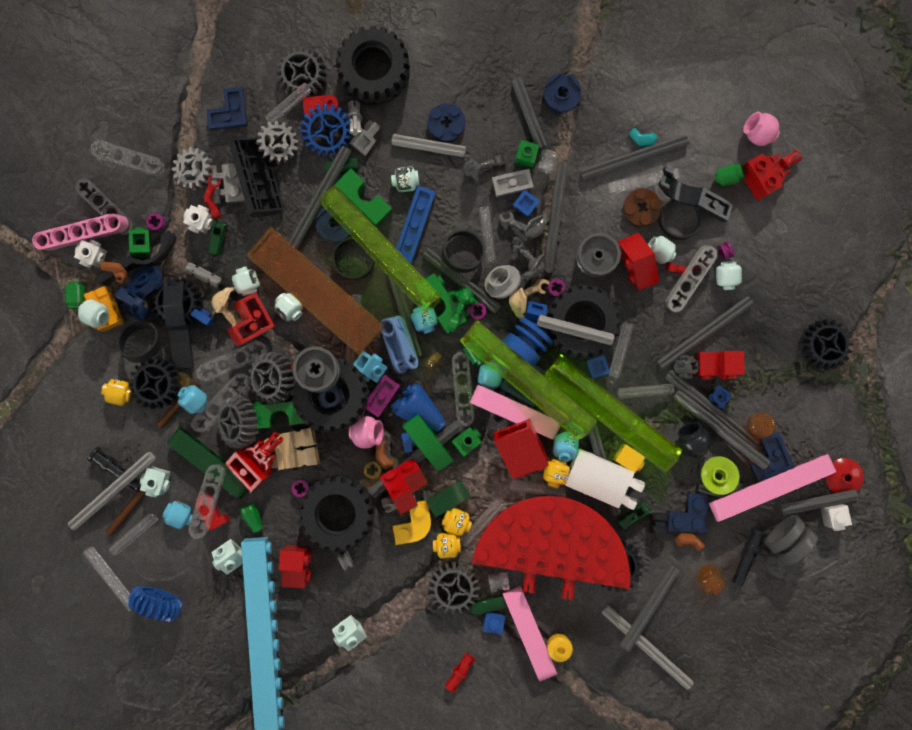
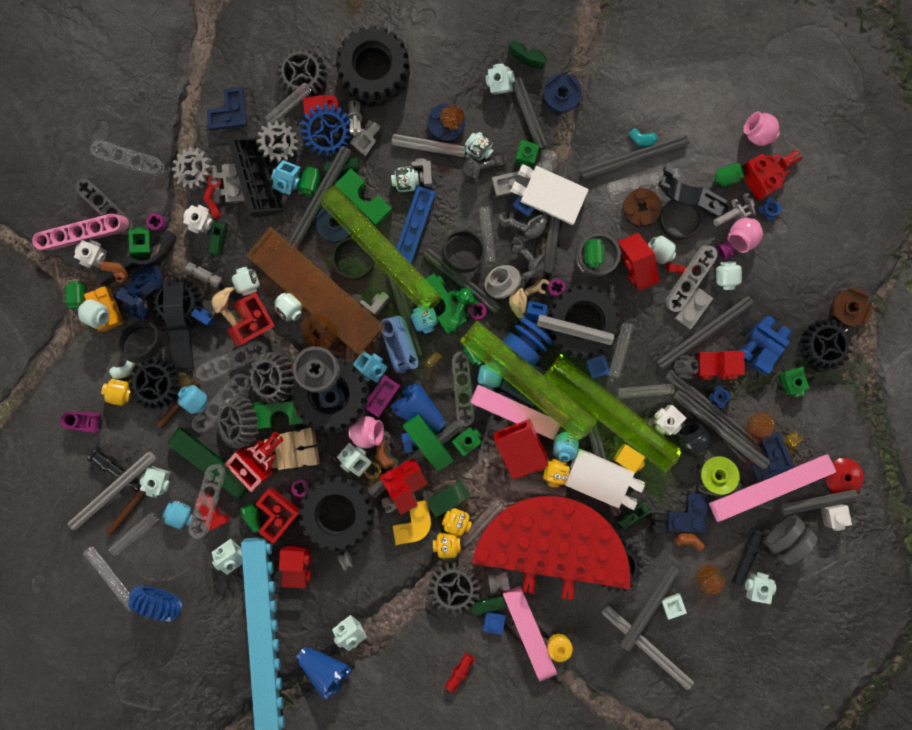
(83, 421): none -> magenta piece
(122, 372): none -> light aqua arm
(281, 512): none -> red brick
(286, 177): none -> medium azure brick
(309, 181): none -> green brick
(317, 323): none -> reddish brown plate
(323, 671): none -> blue cone
(354, 459): none -> light aqua brick
(378, 301): none -> light grey bracket
(425, 175): none -> light grey bracket
(452, 116): none -> clear orange gear
(479, 146): none -> light aqua head
(498, 85): none -> light aqua brick
(533, 58): none -> dark green slope
(551, 193): none -> white tile
(594, 253): none -> green brick
(673, 606): none -> light aqua plate
(675, 420): none -> white brick
(694, 308): none -> light grey plate
(737, 210): none -> light grey piece
(745, 234): none -> bright pink piece
(760, 588): none -> light aqua brick
(770, 203): none -> blue plate
(770, 342): none -> blue hips
(788, 380): none -> green brick
(793, 439): none -> clear yellow bush
(861, 302): none -> reddish brown plate

